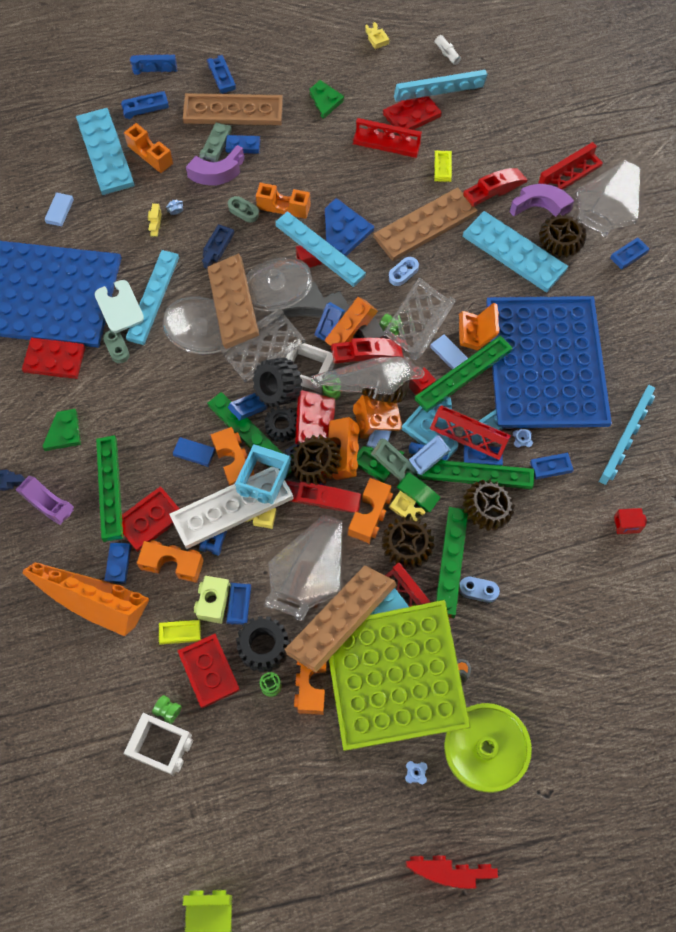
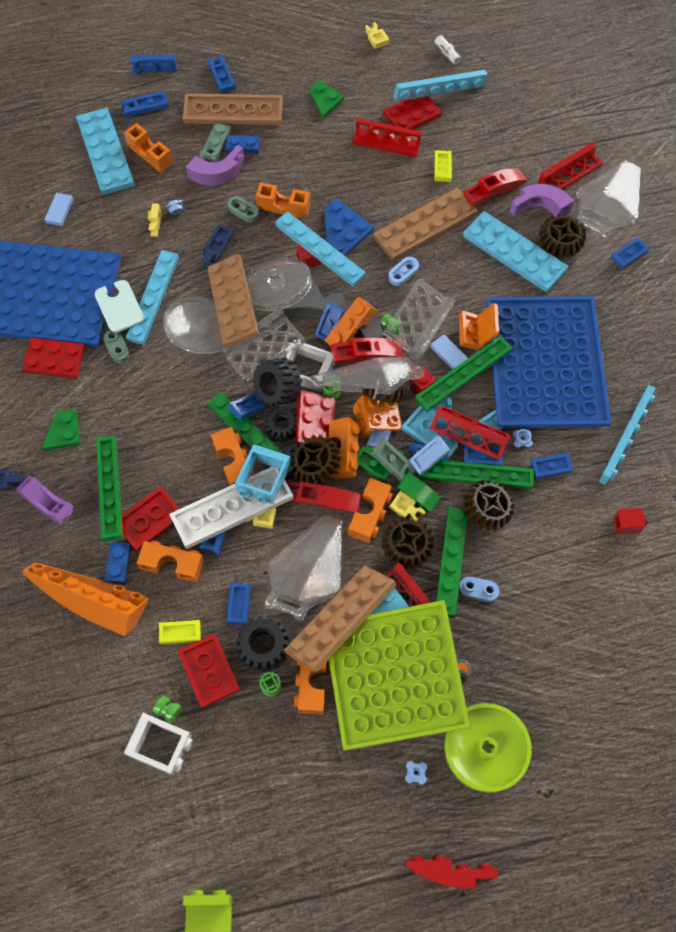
(194, 452): blue tile -> none
(213, 611): yellowish green brick -> none

